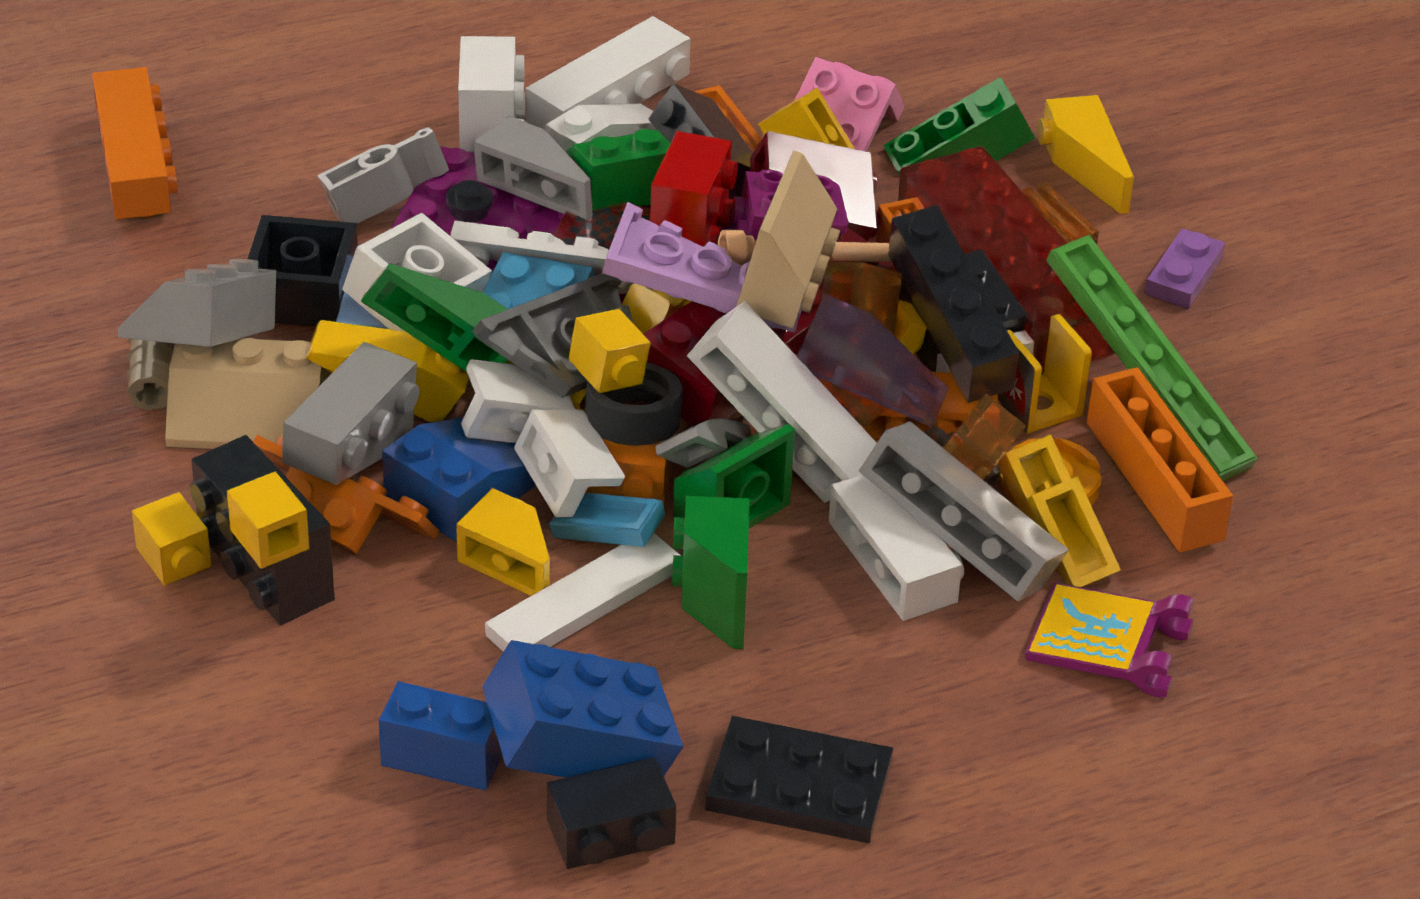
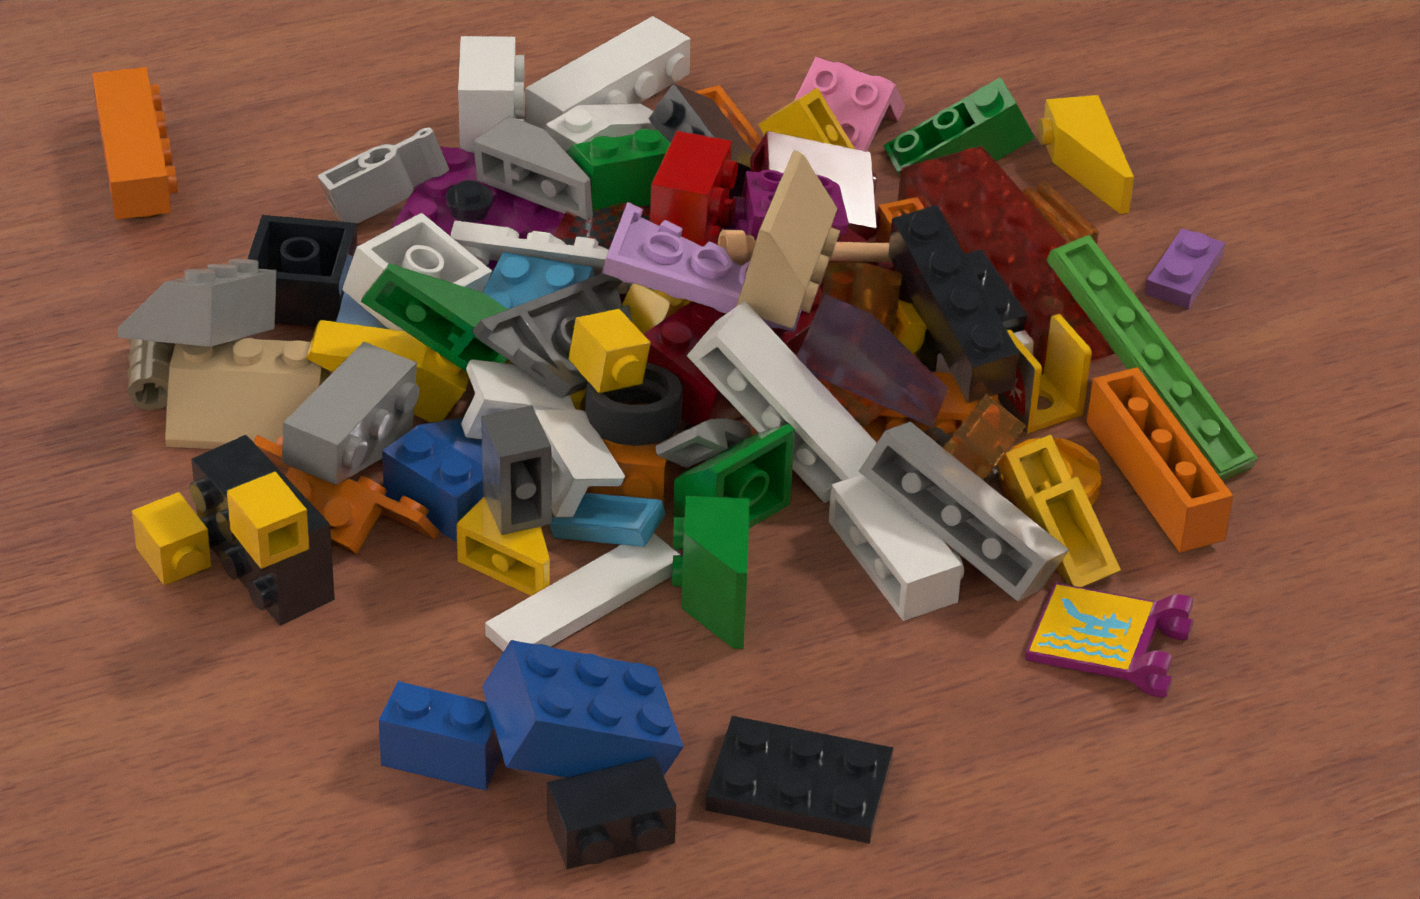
(517, 470): none -> dark grey brick

